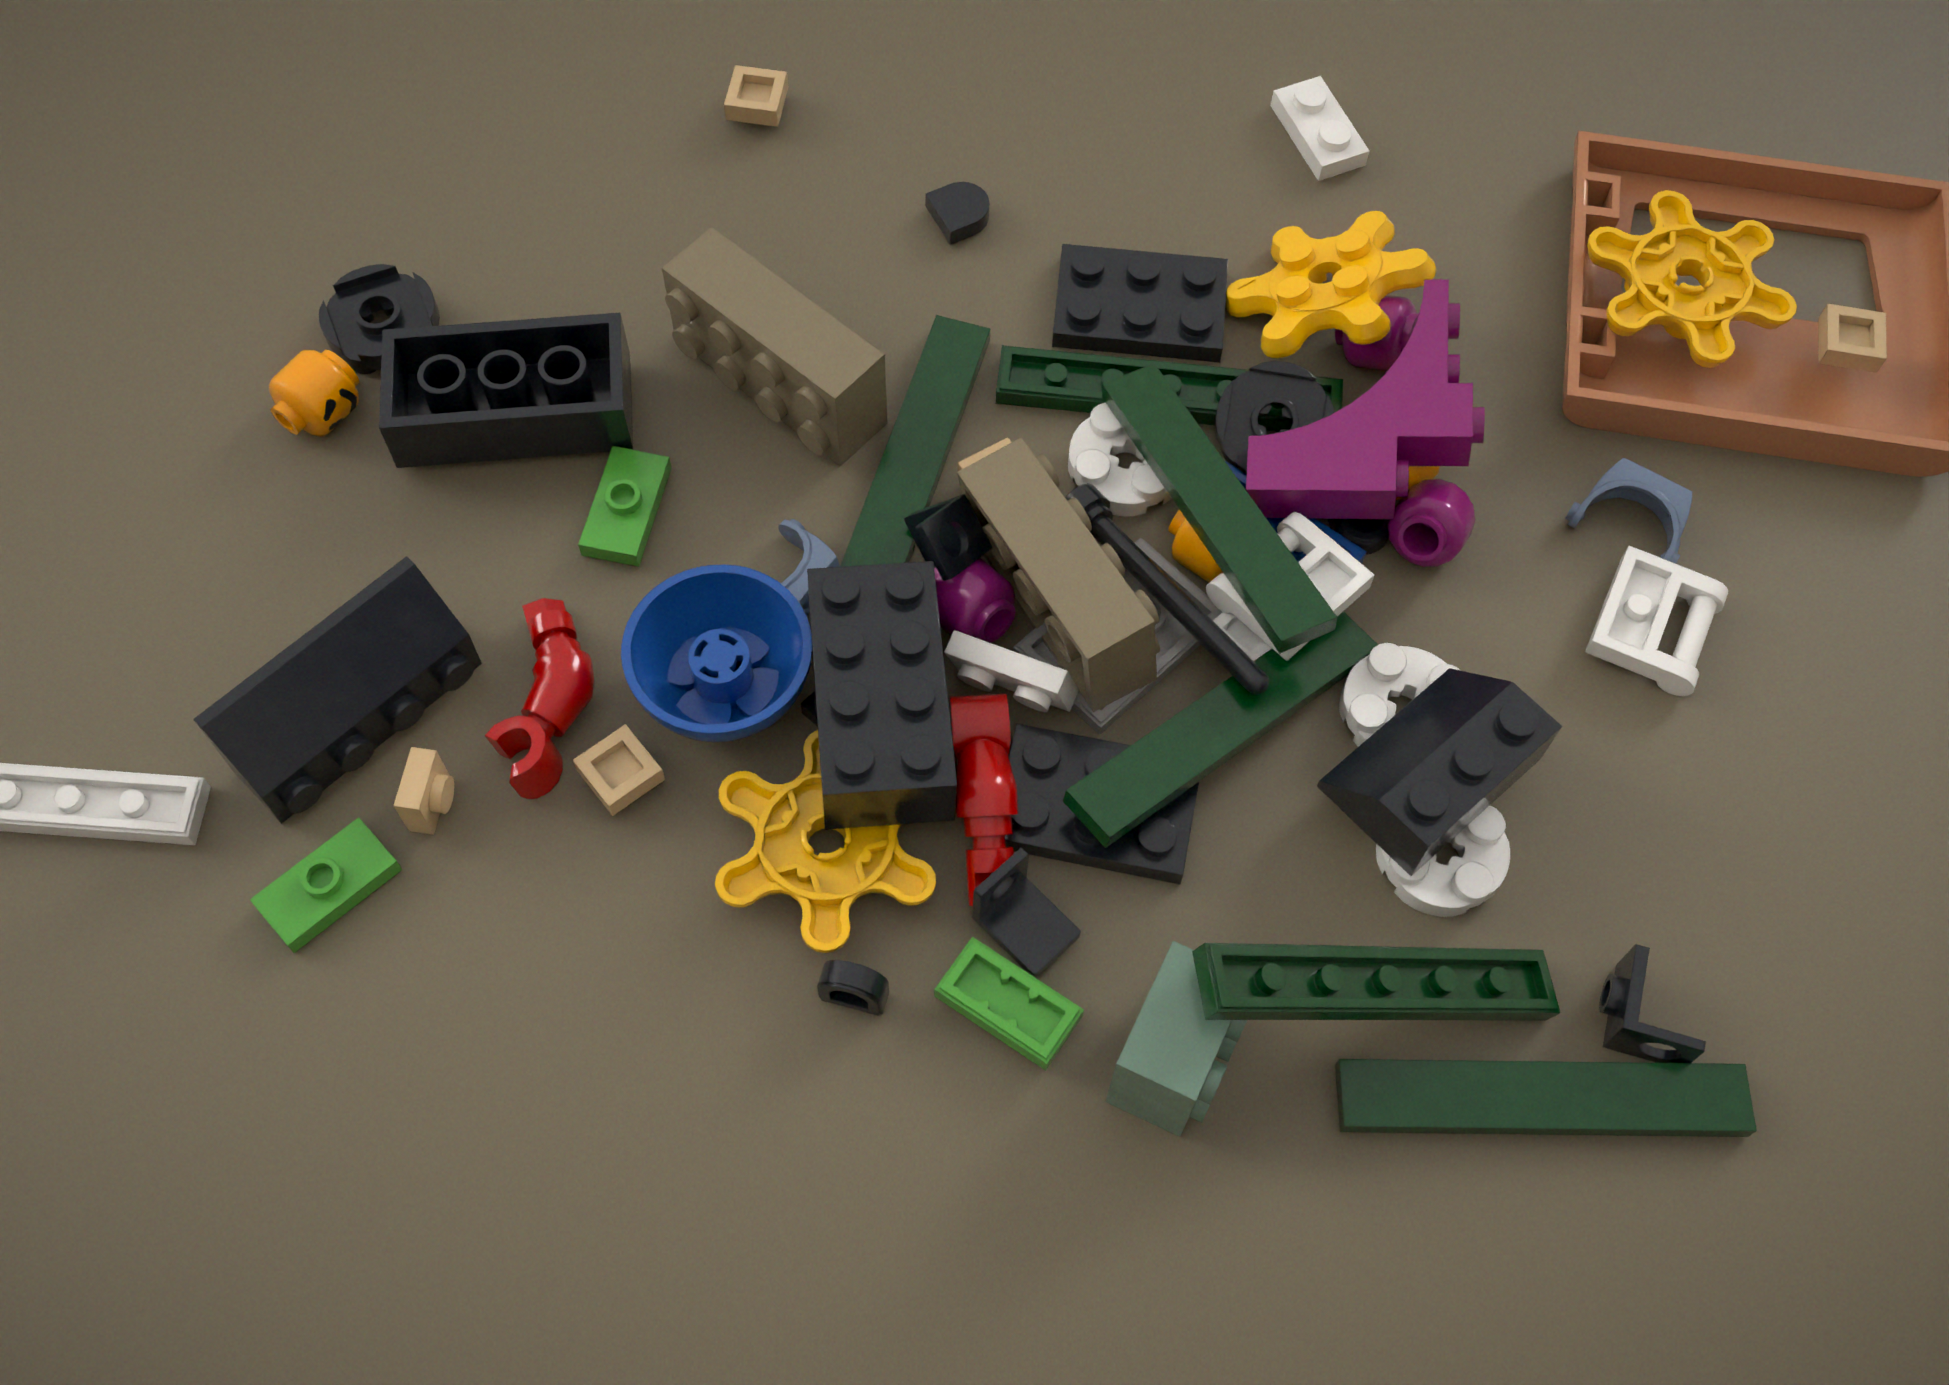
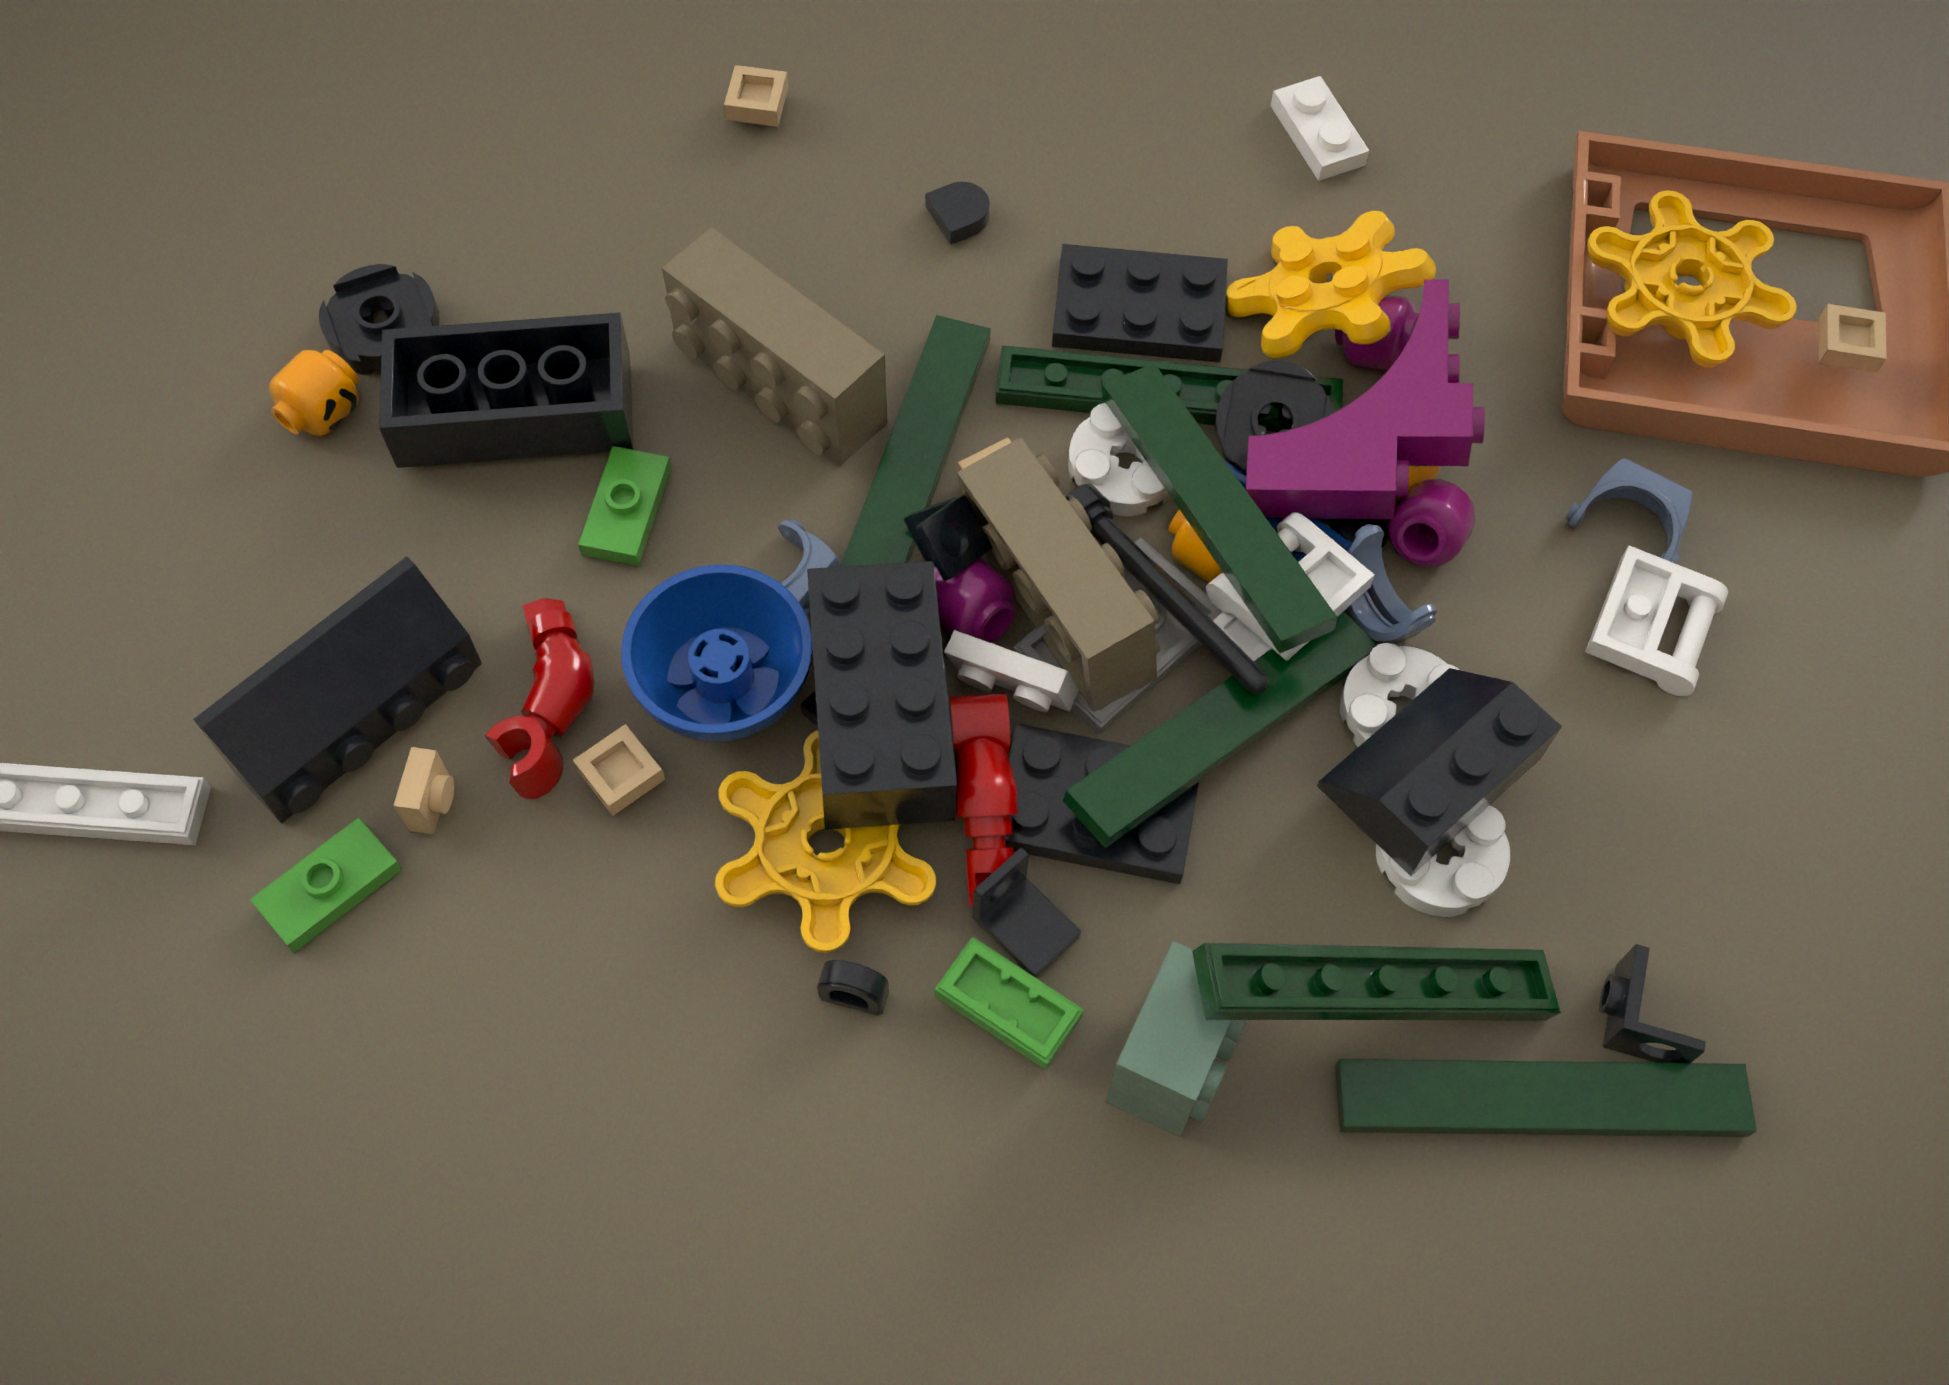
(1379, 608): none -> sand blue helmet

